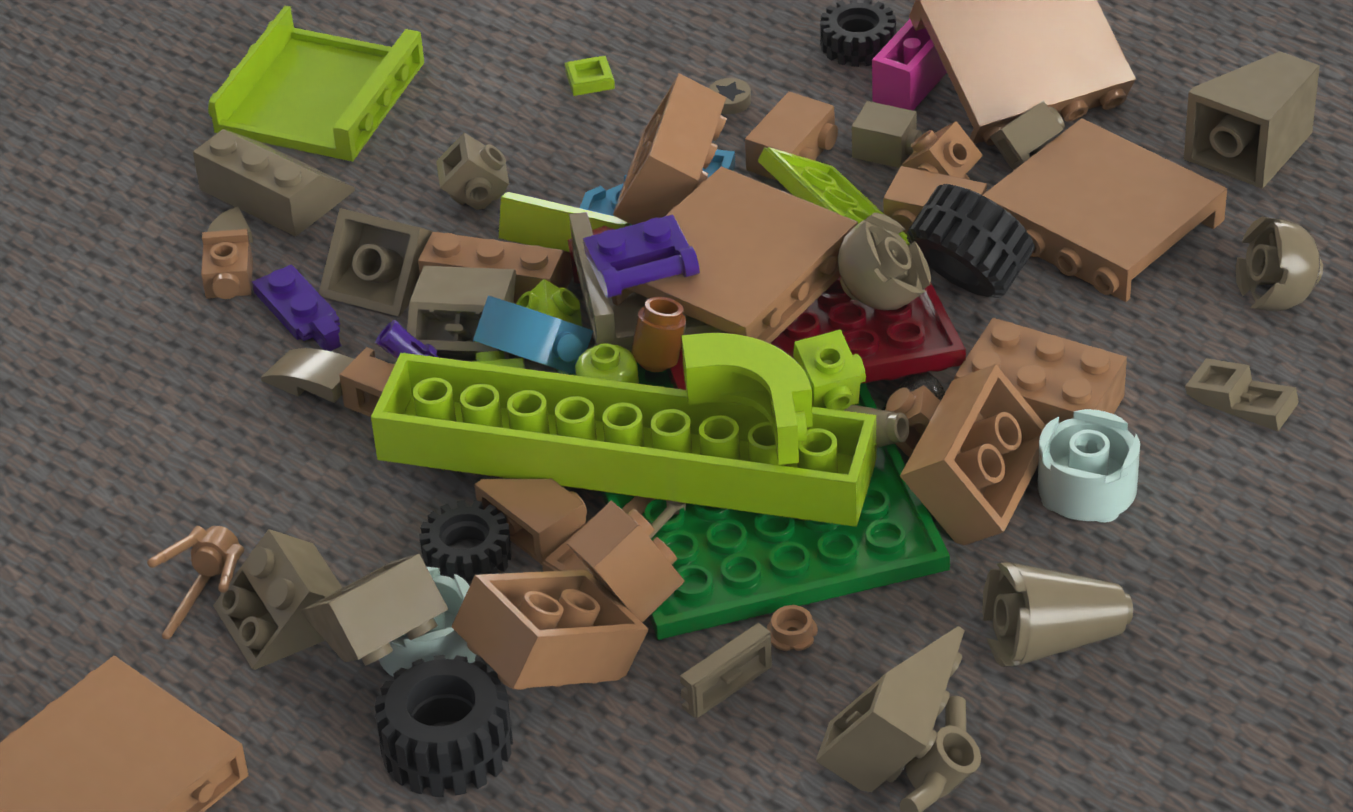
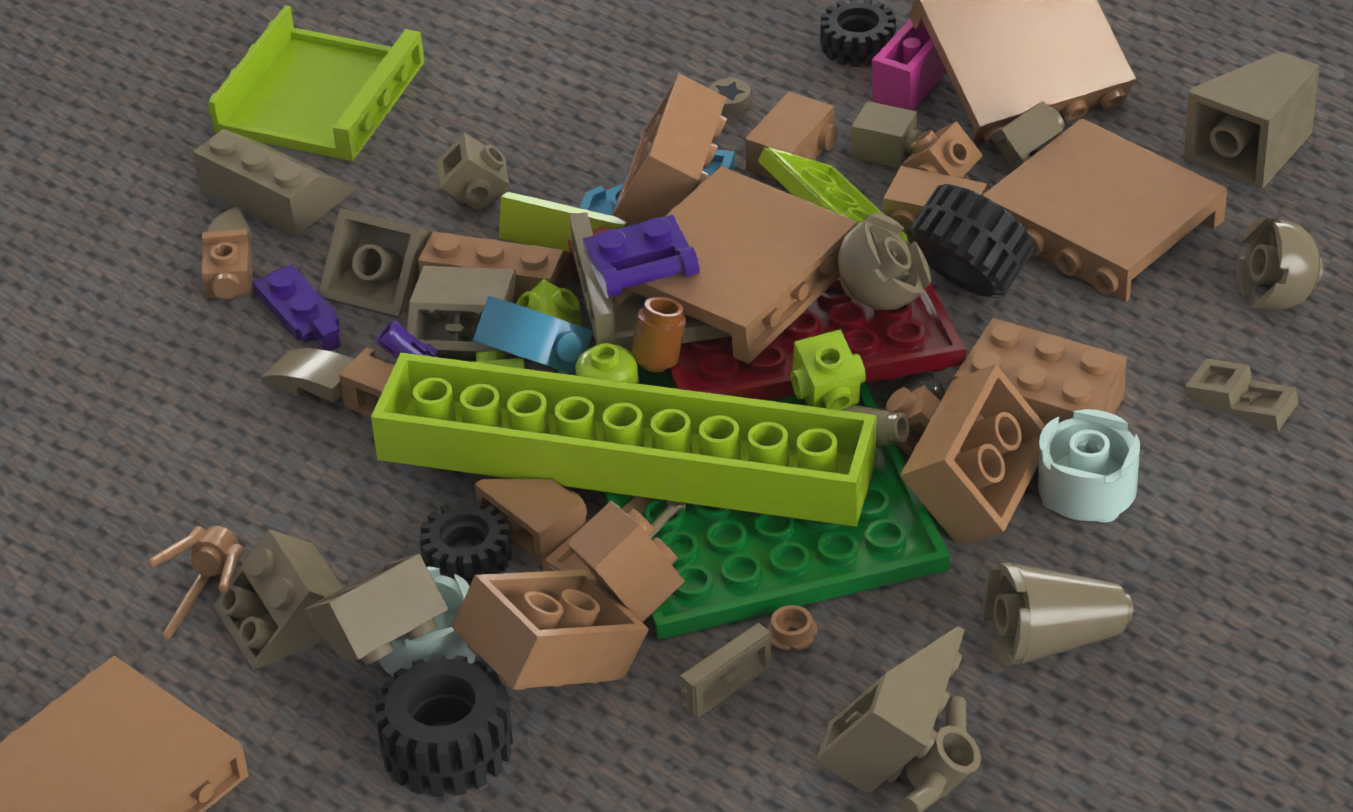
(589, 75): lime tile -> none
(752, 374): lime arch -> none

